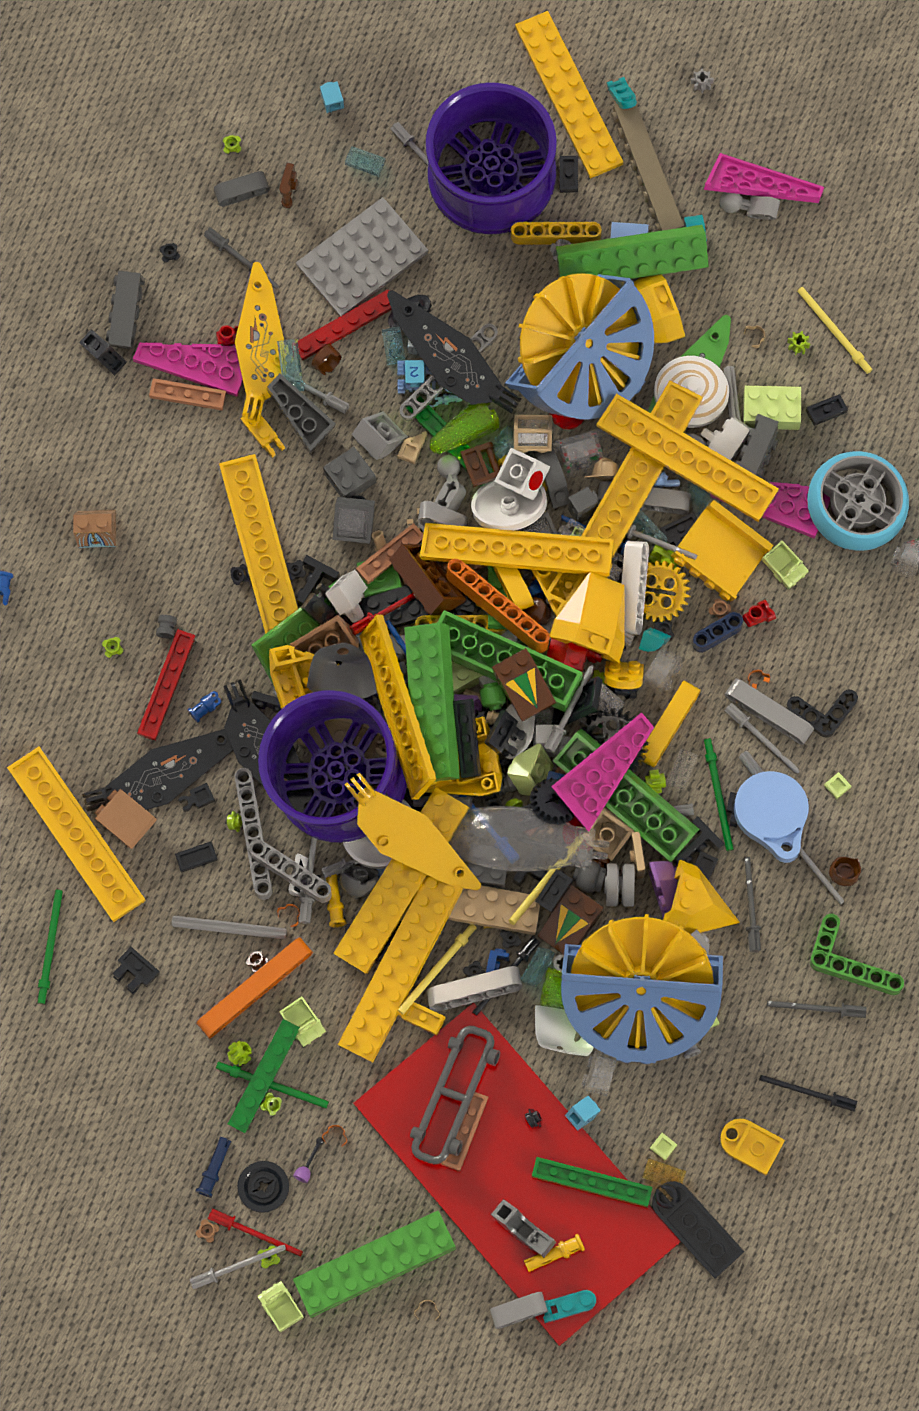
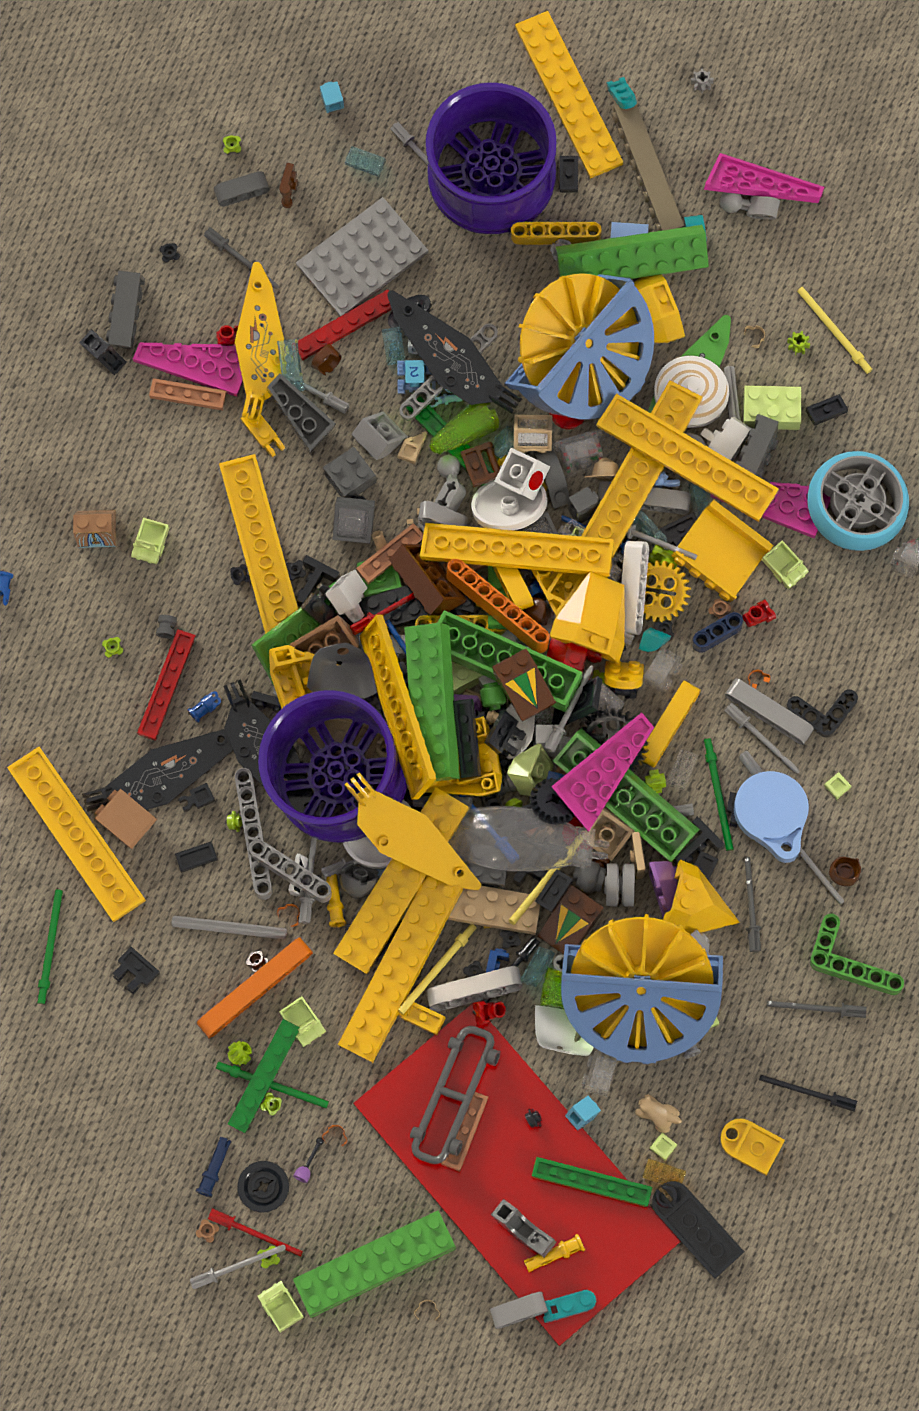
(150, 541): none -> yellowish green piece
(488, 1011): none -> red plate
(661, 1114): none -> tan animal

